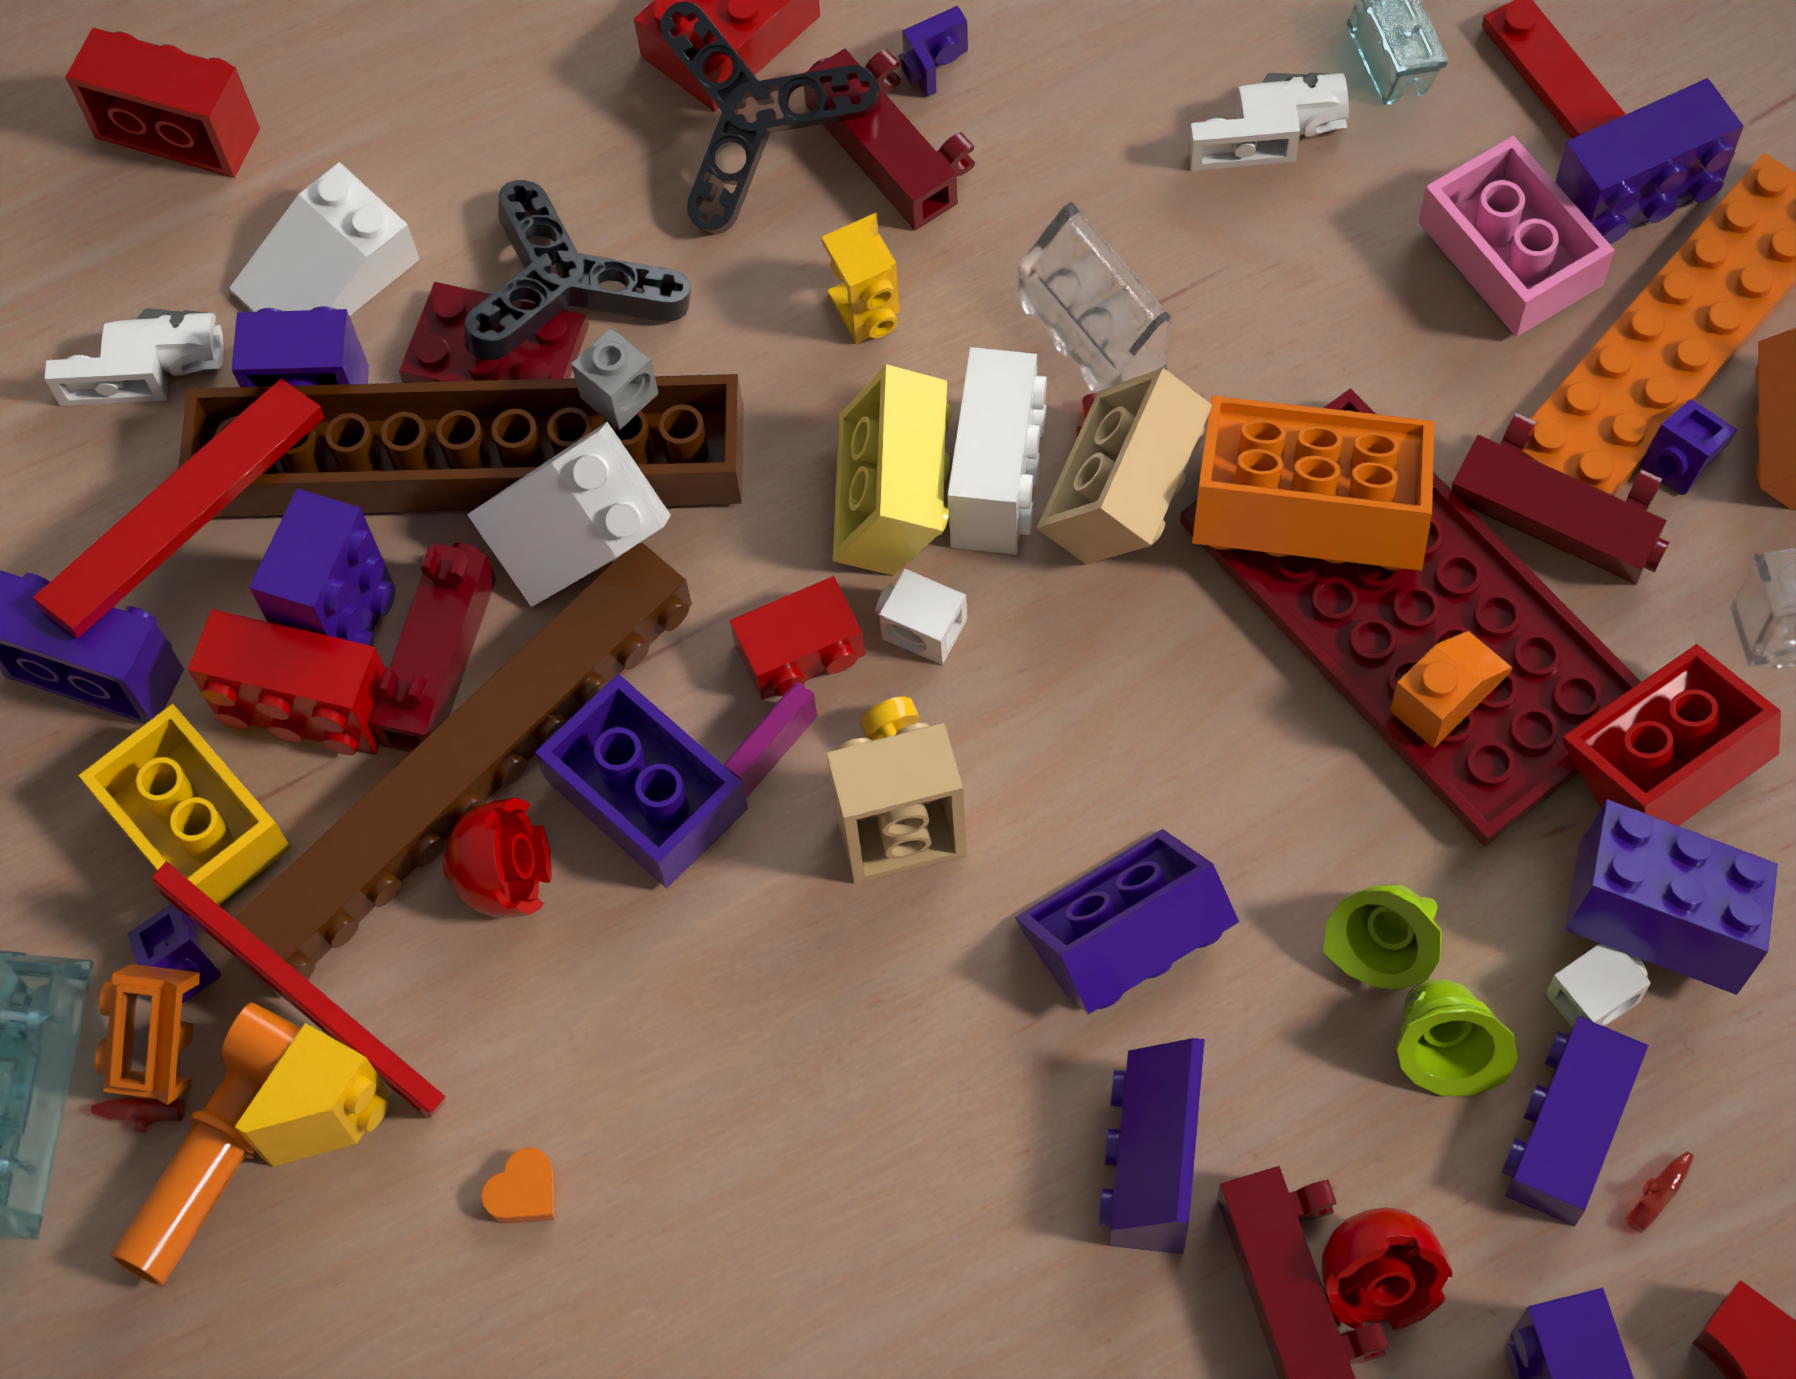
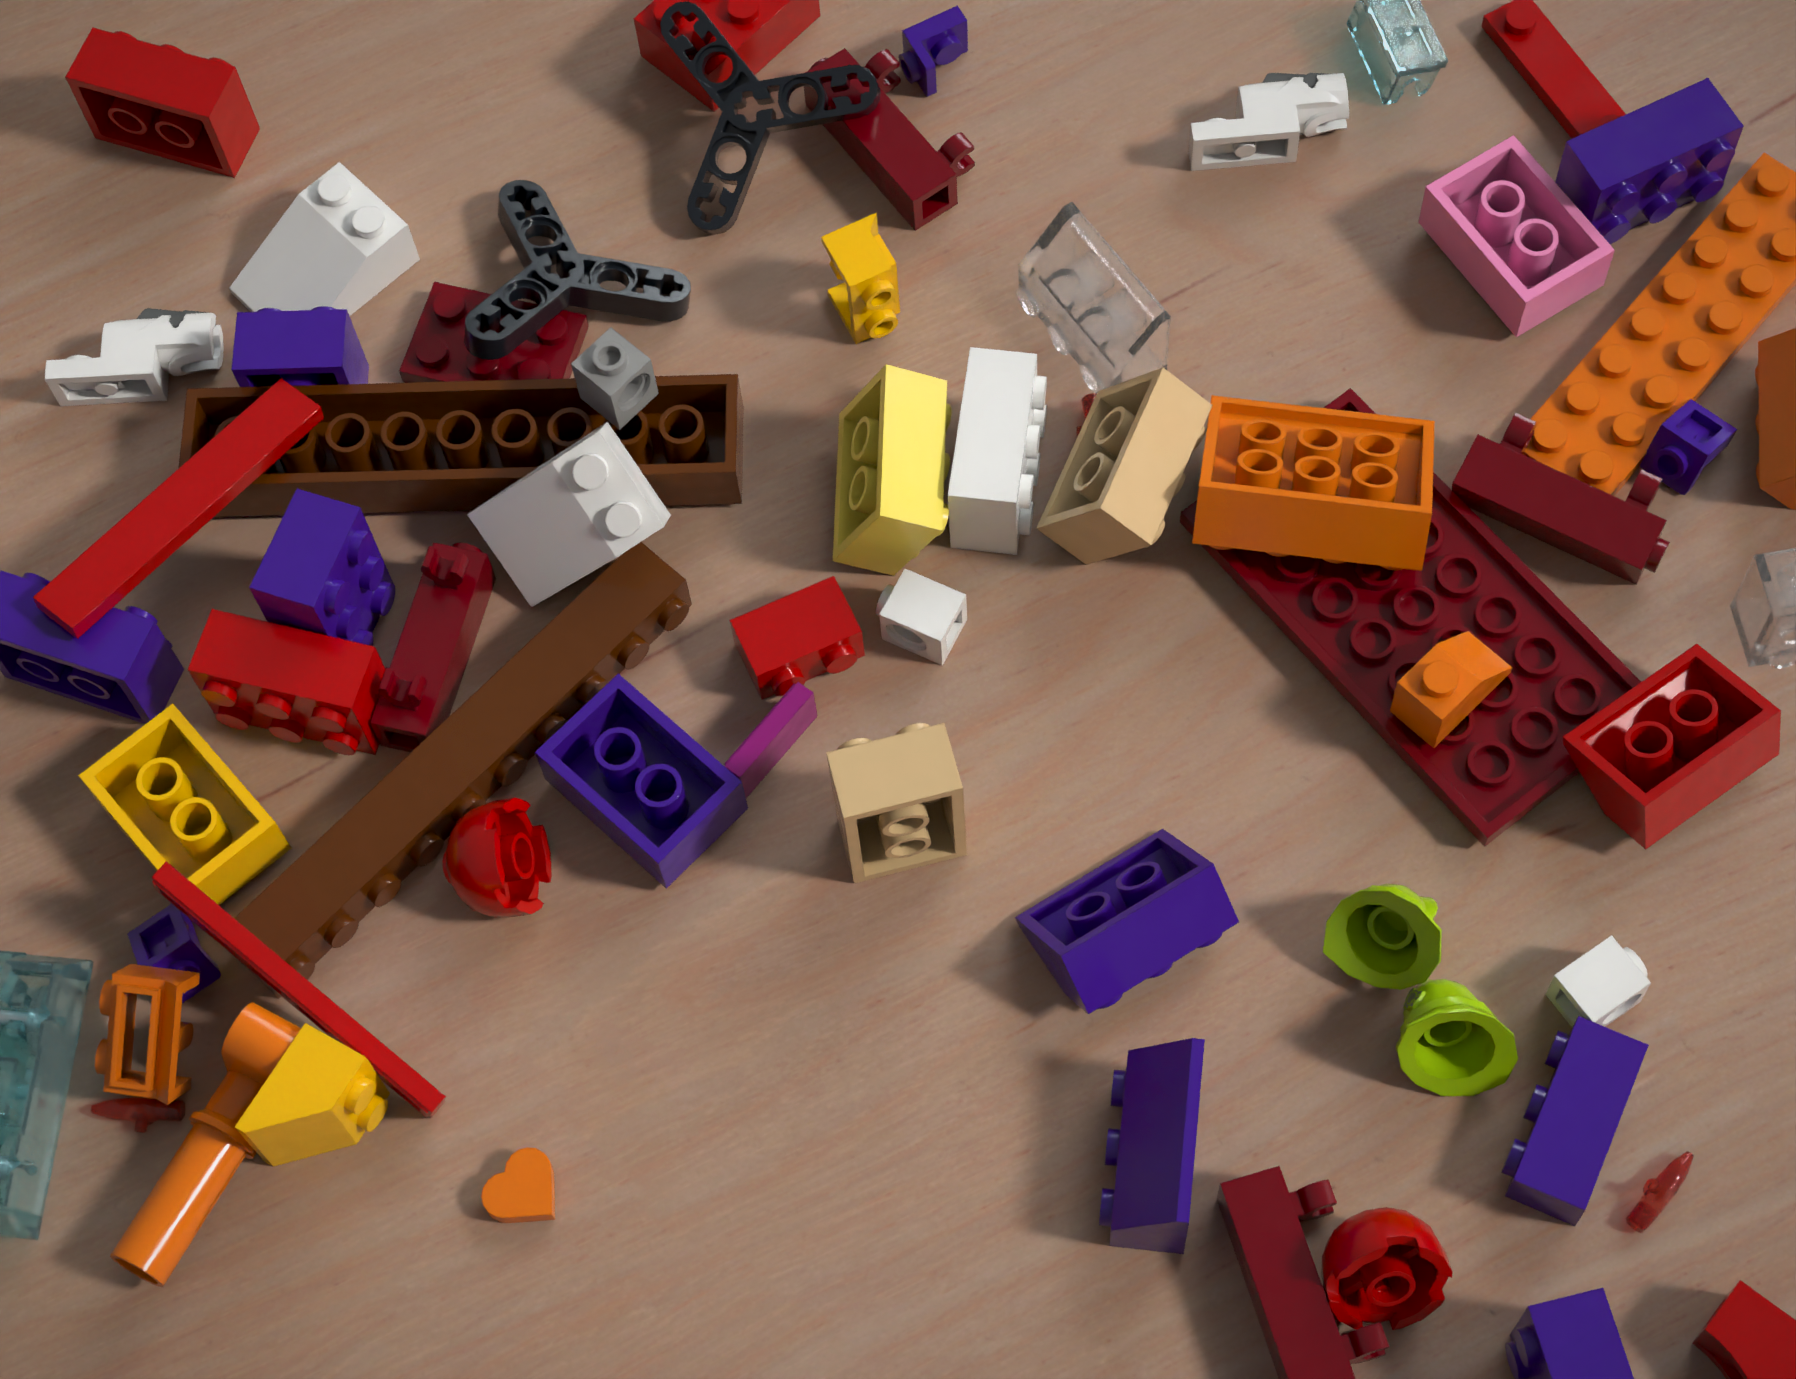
(889, 717): yellow tile -> none
(1672, 897): dark purple brick -> none

